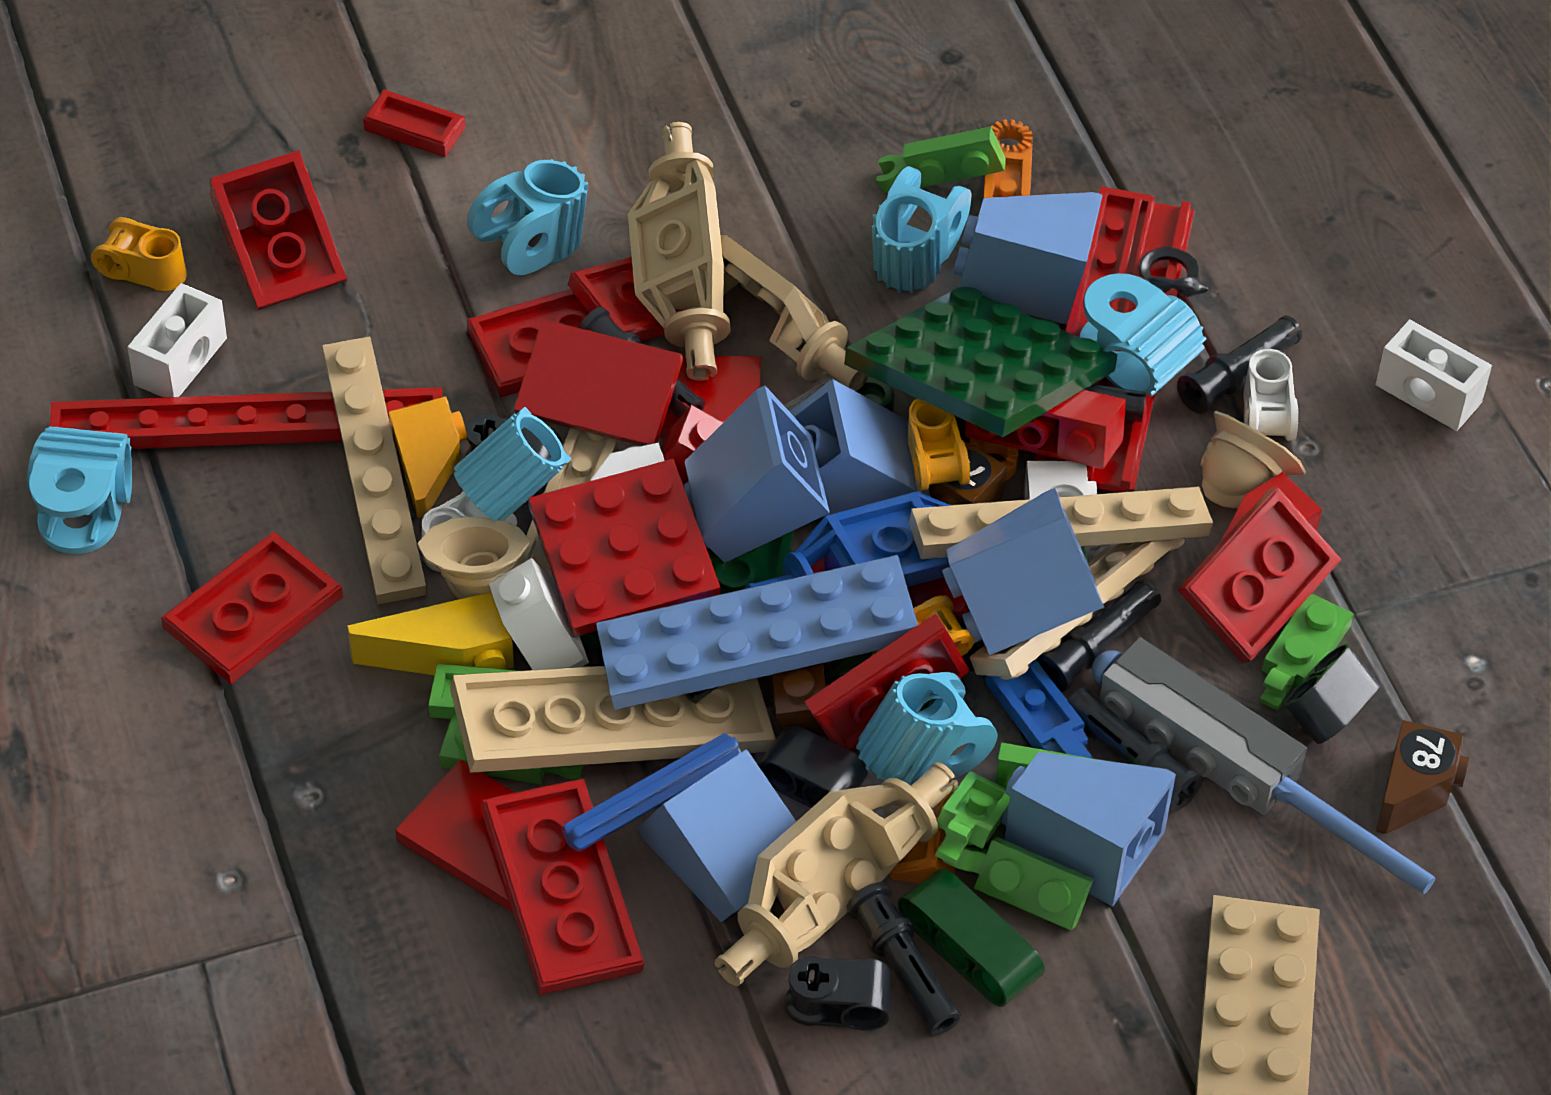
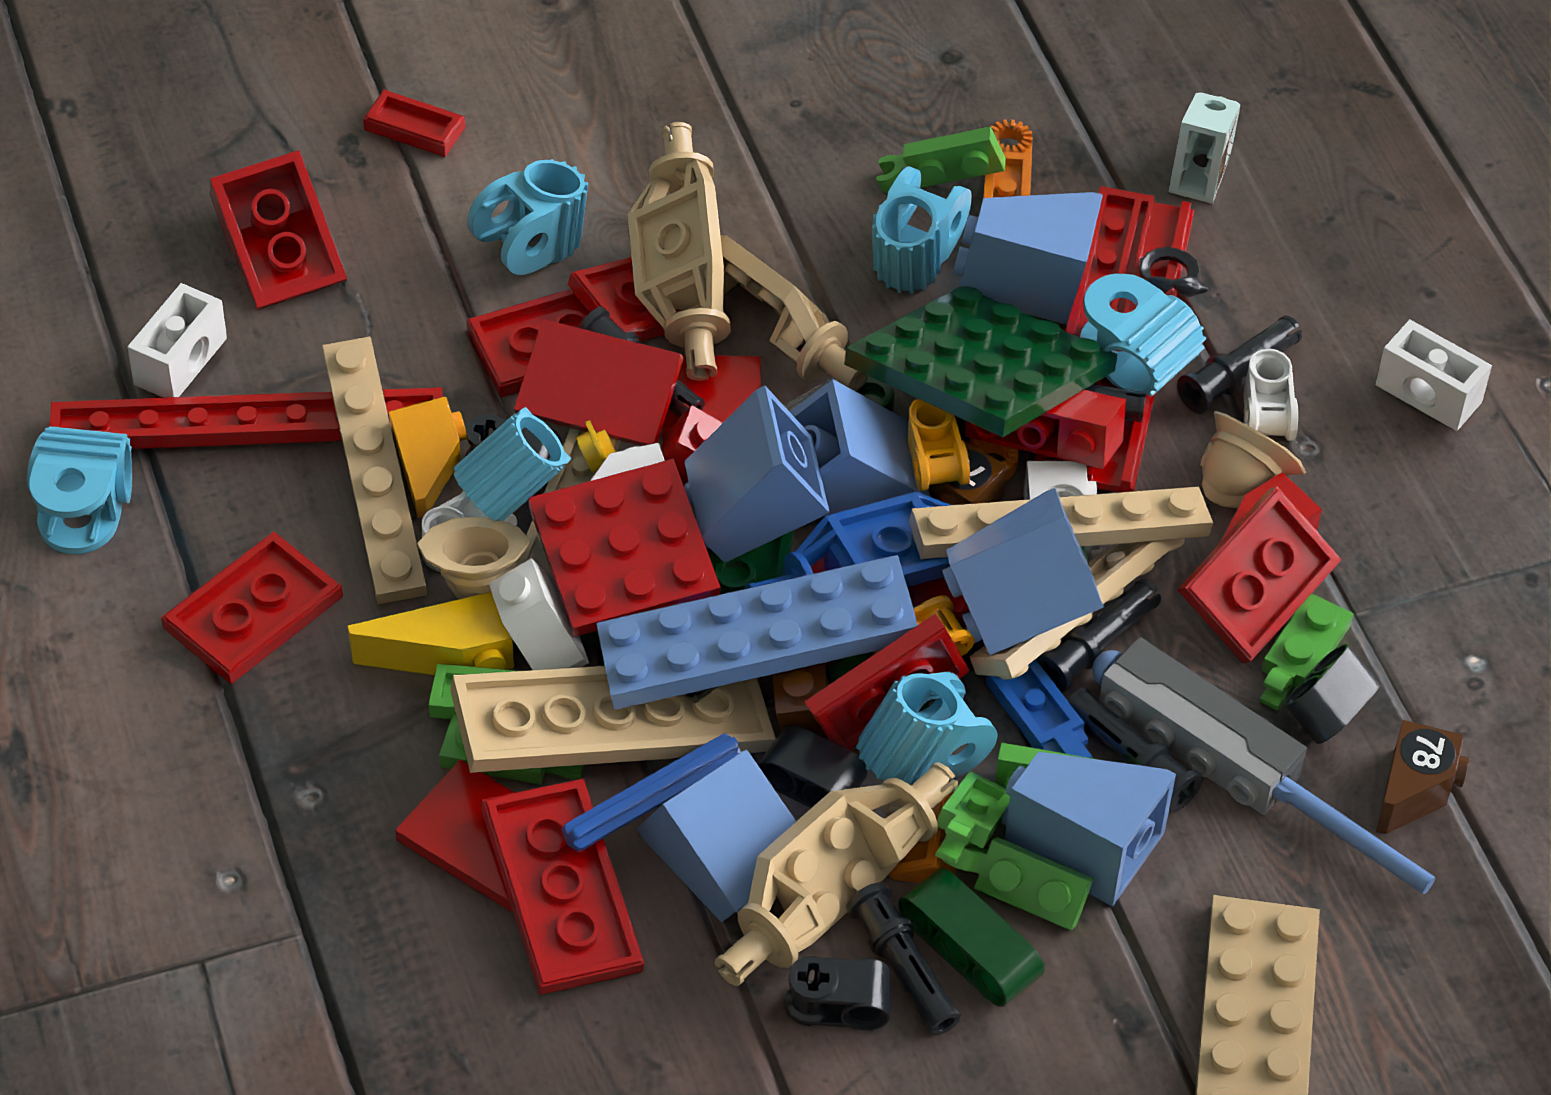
(145, 255): light orange piece -> none
(595, 447): none -> yellow plate
(1207, 130): none -> light aqua torso

